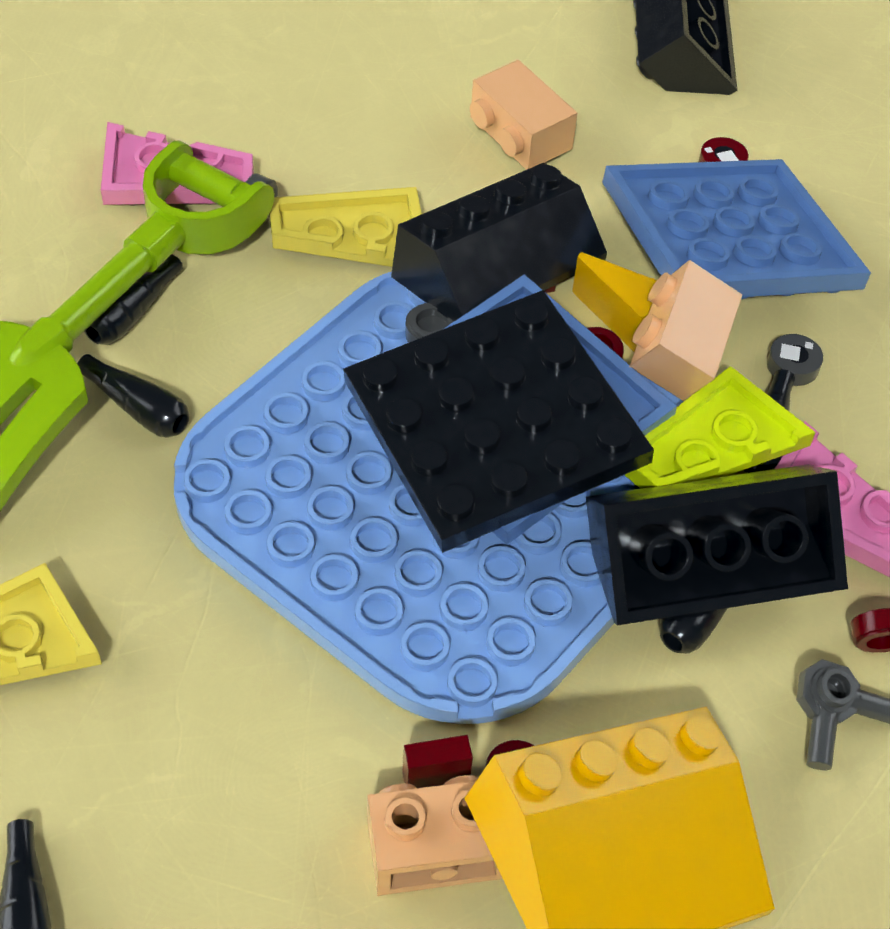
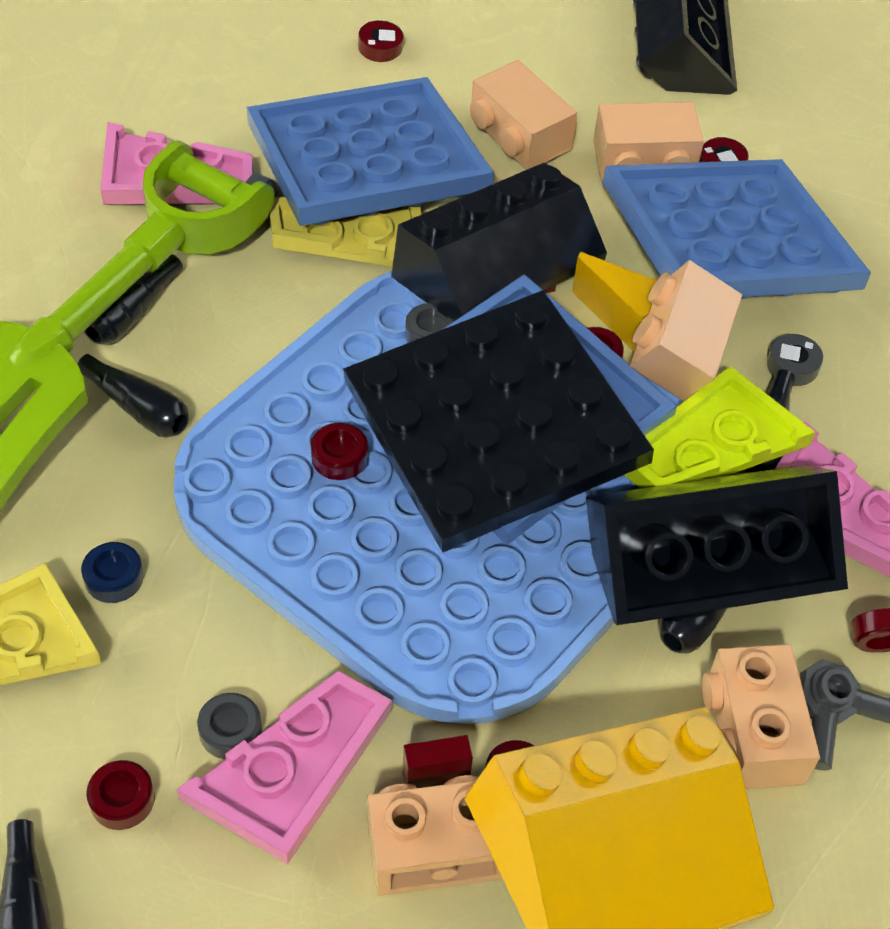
(112, 572): none -> dark blue tile
(120, 794): none -> dark red tile
(227, 722): none -> dark grey tile
(292, 770): none -> bright pink wing
(339, 451): none -> dark red tile
(367, 150): none -> medium blue plate
(380, 41): none -> dark red tile
(647, 134): none -> light nougat brick
(763, 714): none -> light nougat brick

